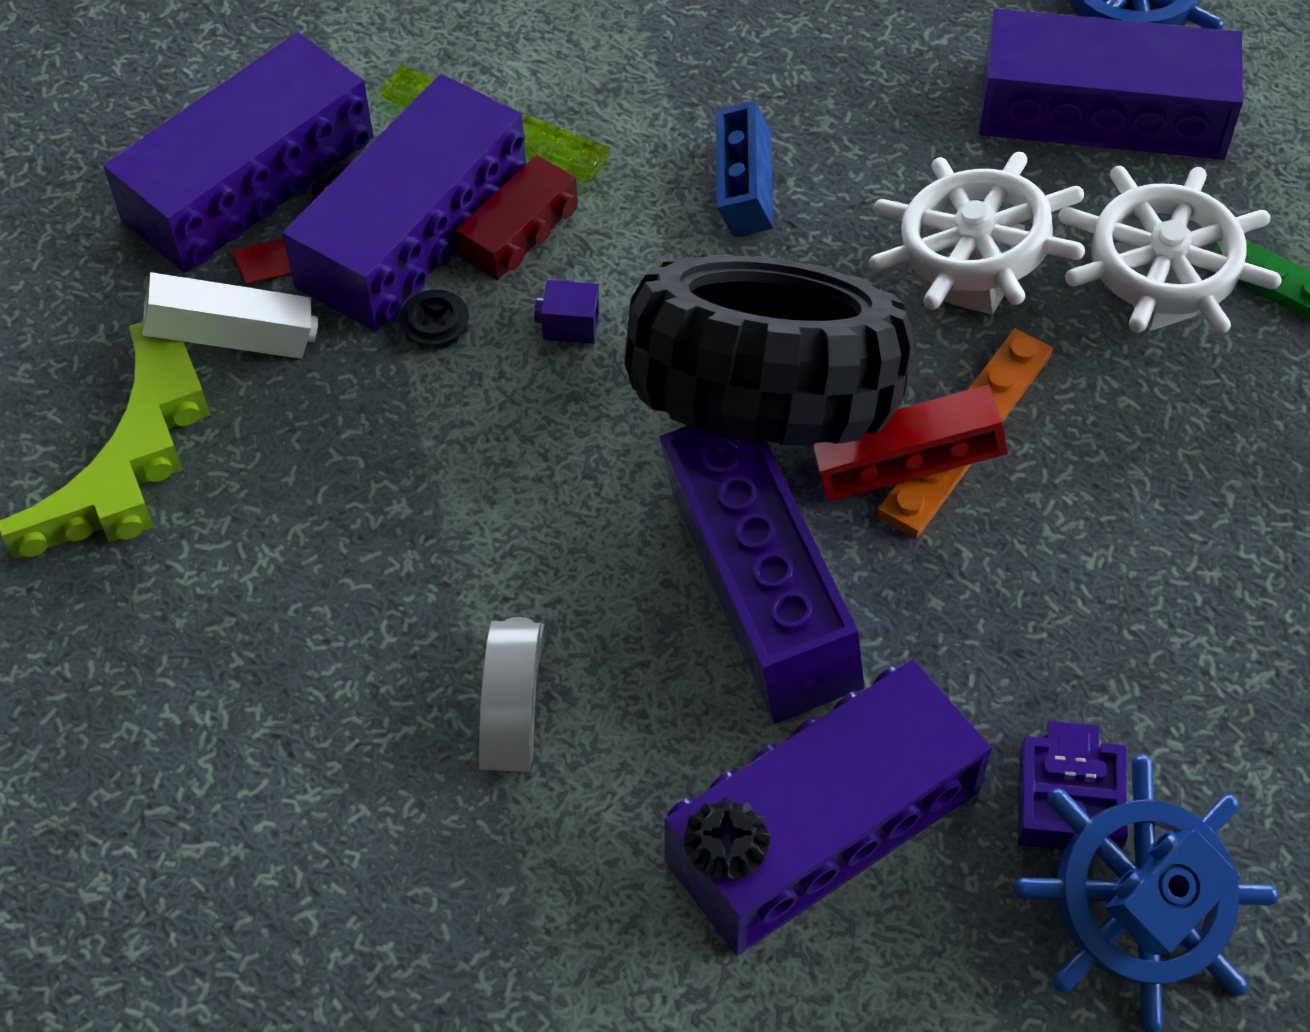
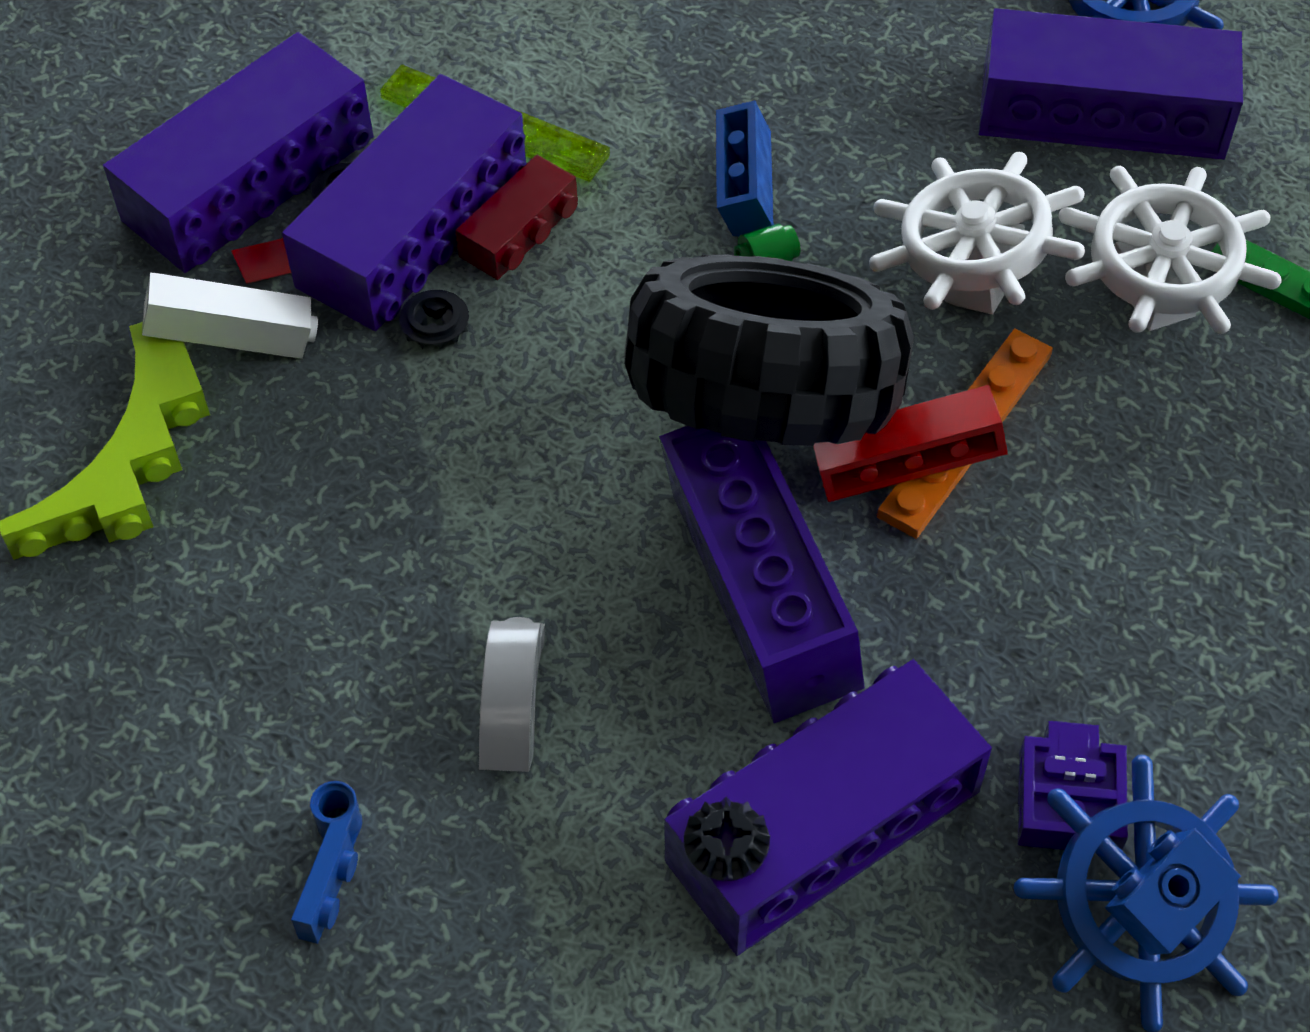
(333, 863): none -> blue plate
(568, 311): dark purple brick -> none
(770, 242): none -> green brick

